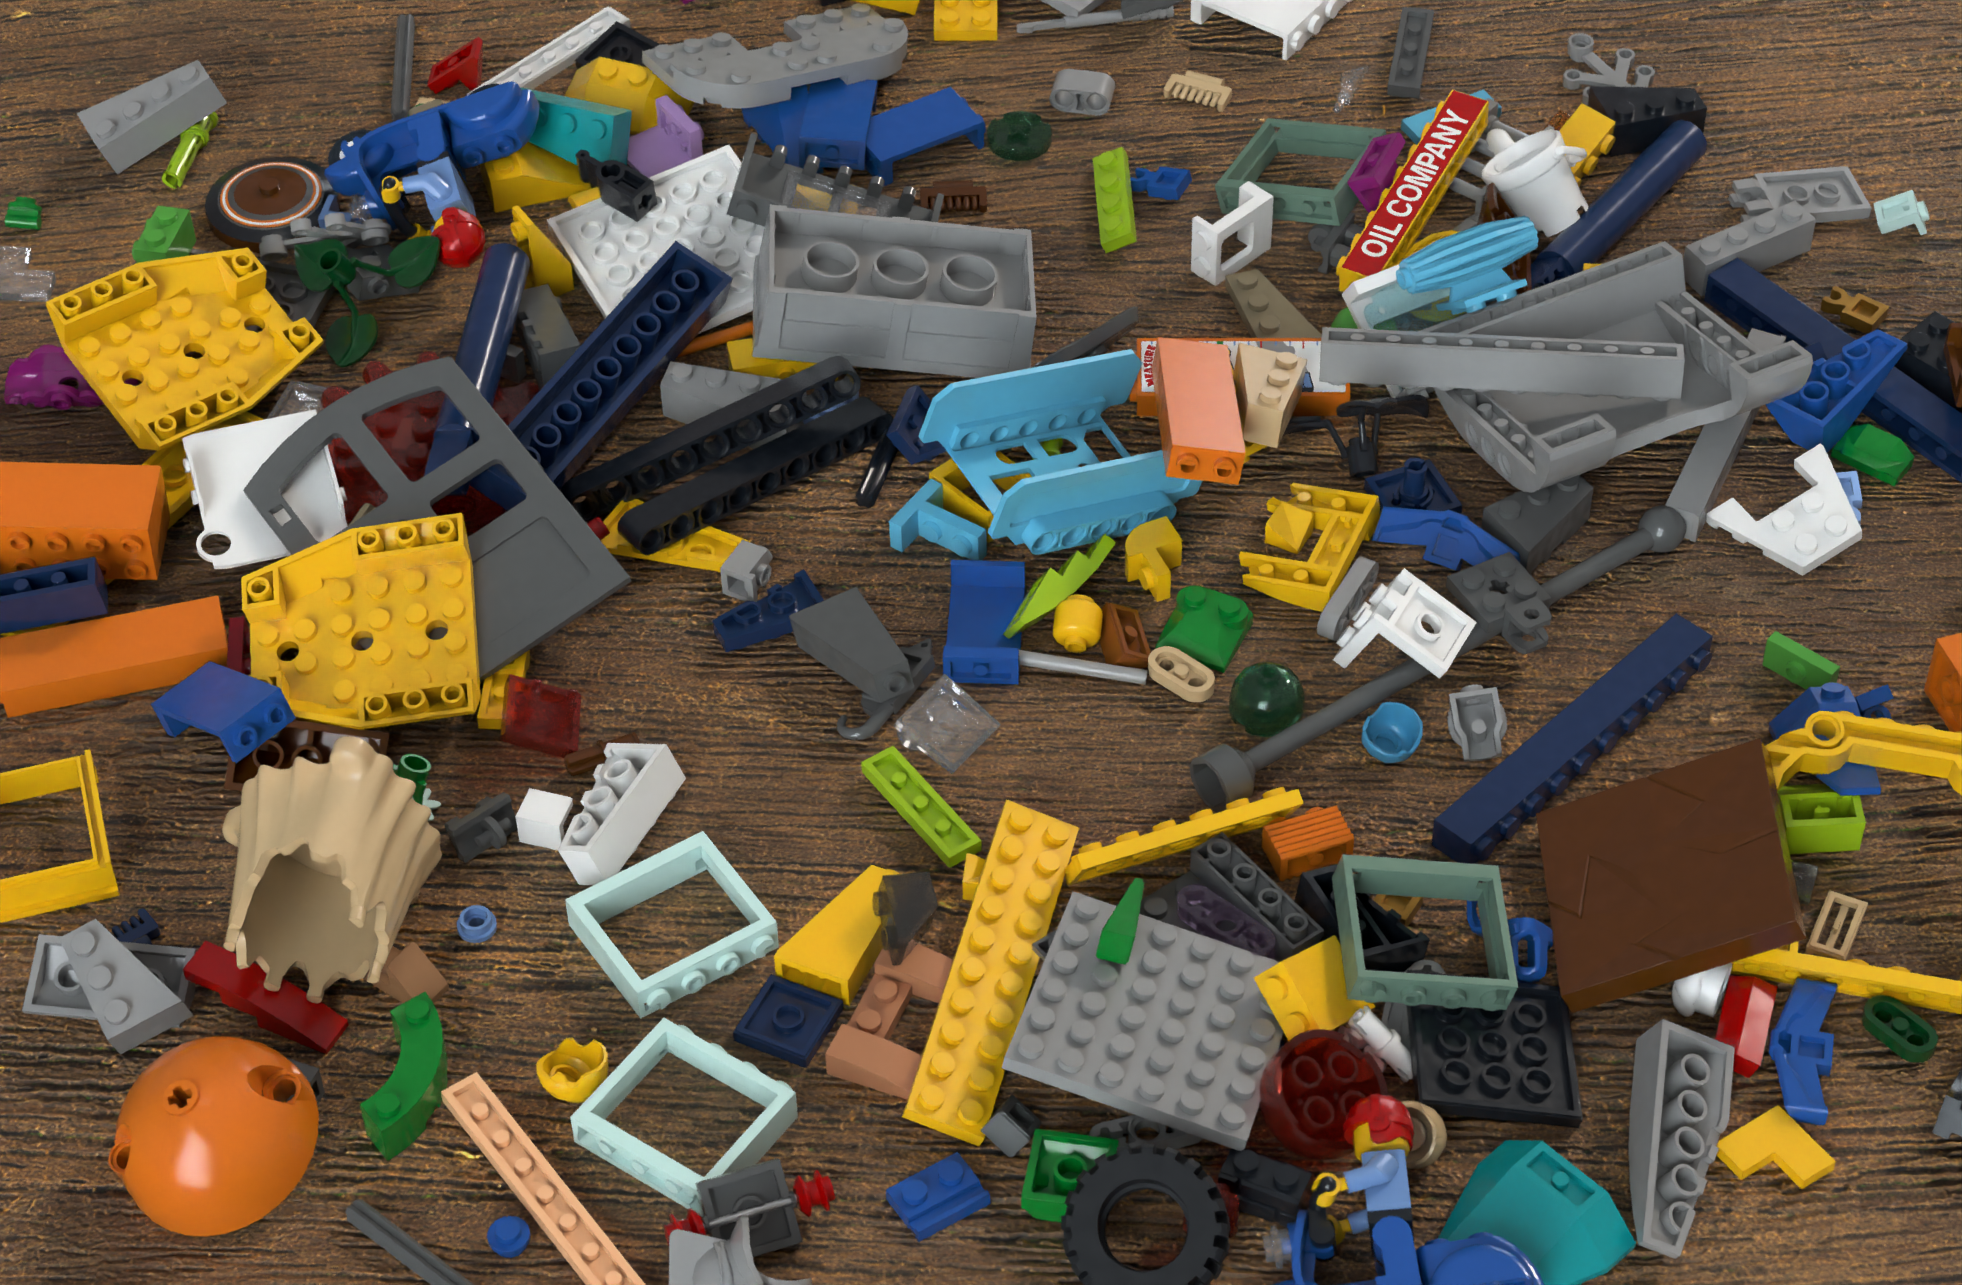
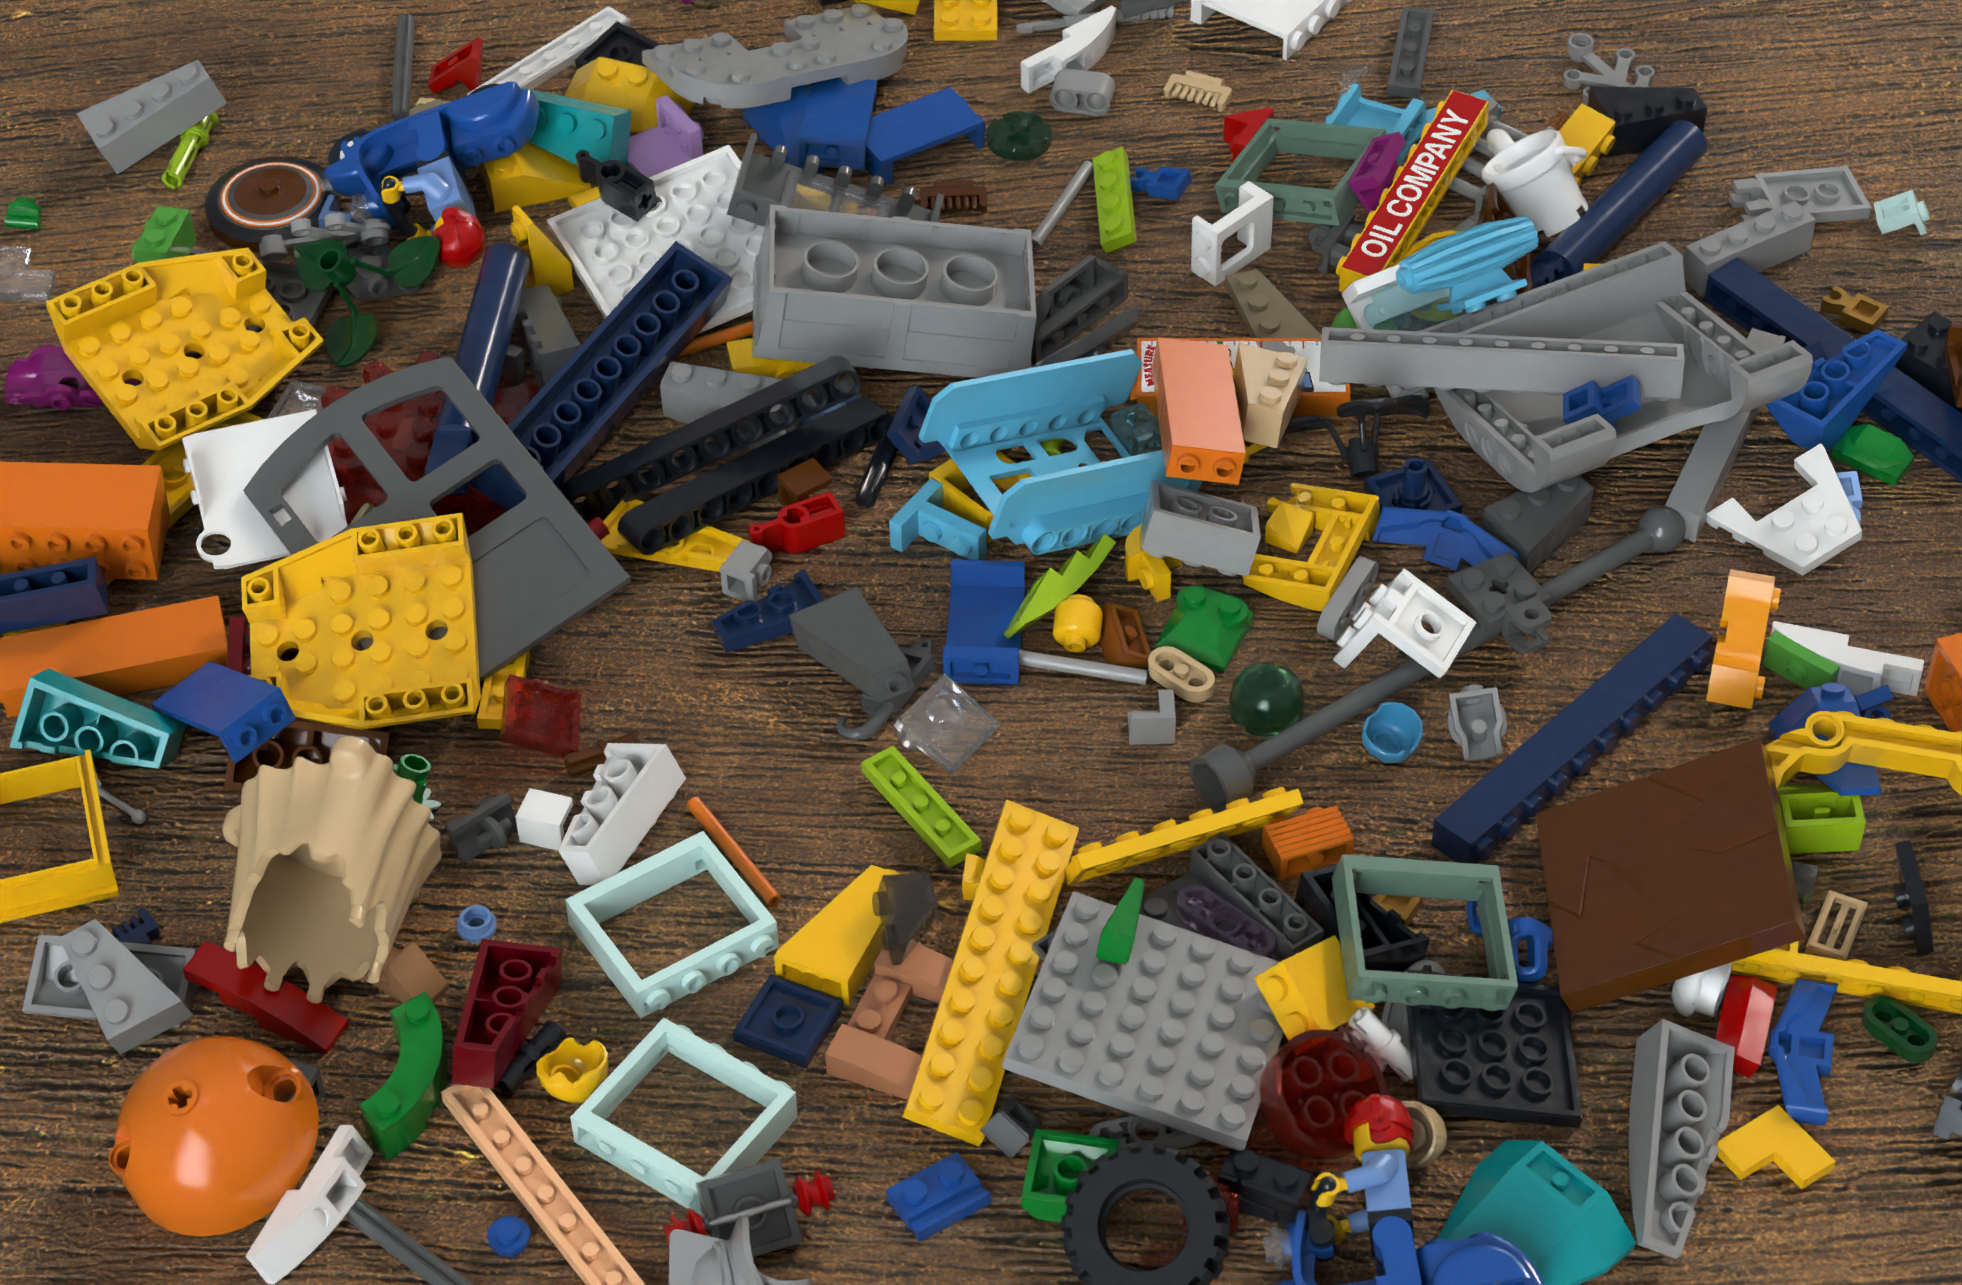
(76, 717): none -> teal wedge
(138, 816): none -> light grey hinge
(312, 1213): none -> white slope
(502, 1005): none -> dark red wedge
(528, 1054): none -> black pin
(734, 852): none -> orange piece
(801, 481): none -> reddish brown panel
(801, 525): none -> red piece
(1061, 204): none -> light grey piece
(1076, 303): none -> dark grey wedge
(1079, 50): none -> white slope
(1136, 429): none -> clear light blue brick
(1154, 726): none -> light grey panel
(1200, 529): none -> light grey slope
(1242, 126): none -> red slope
(1361, 112): none -> medium azure panel
(1609, 402): none -> blue brick
(1739, 652): none -> light orange brick
(1859, 667): none -> white slope
(1912, 897): none -> black plate

